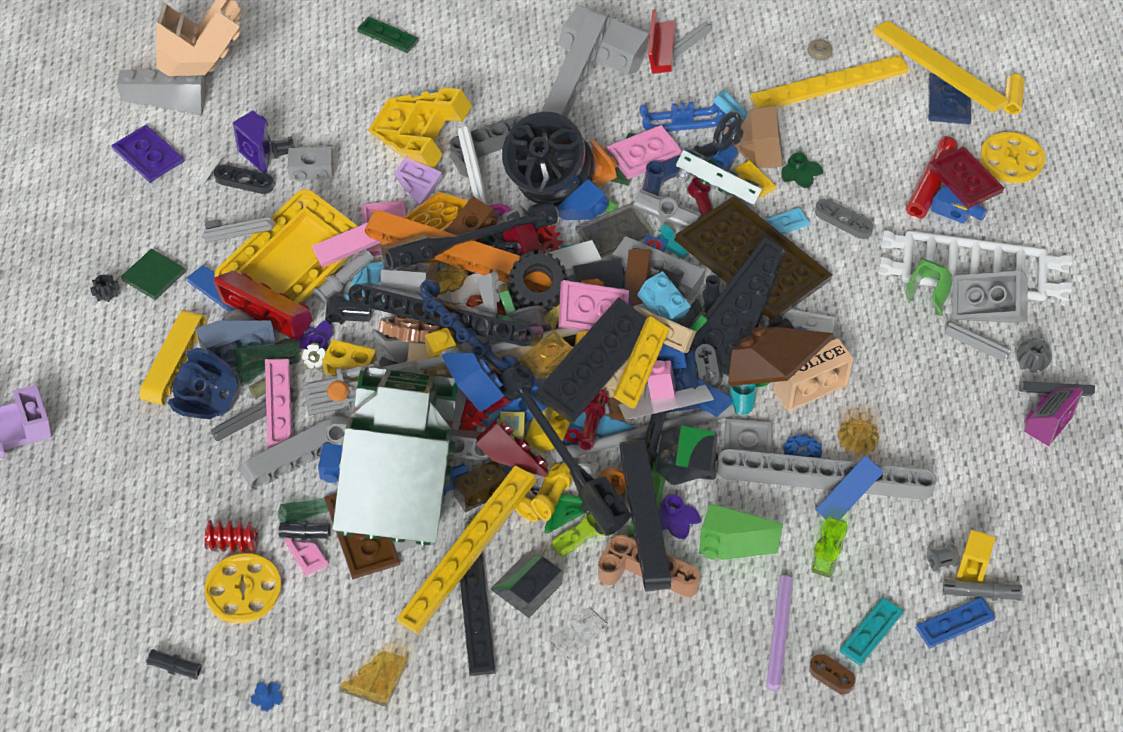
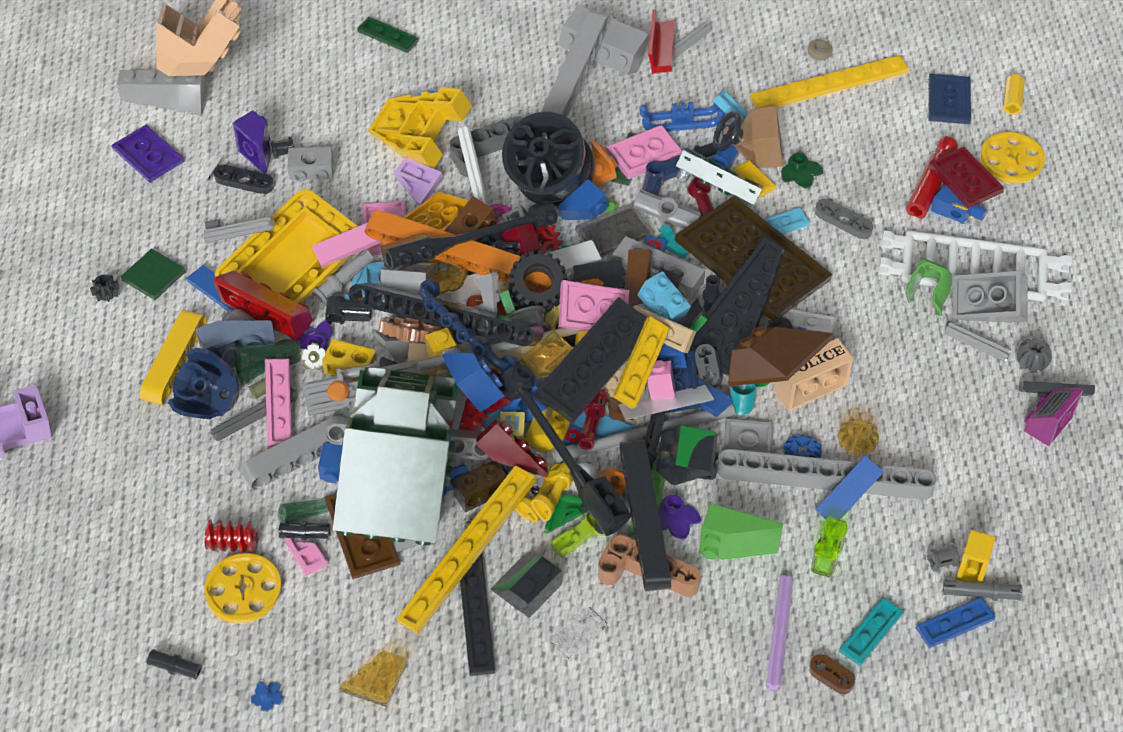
(941, 66): yellow tile -> none

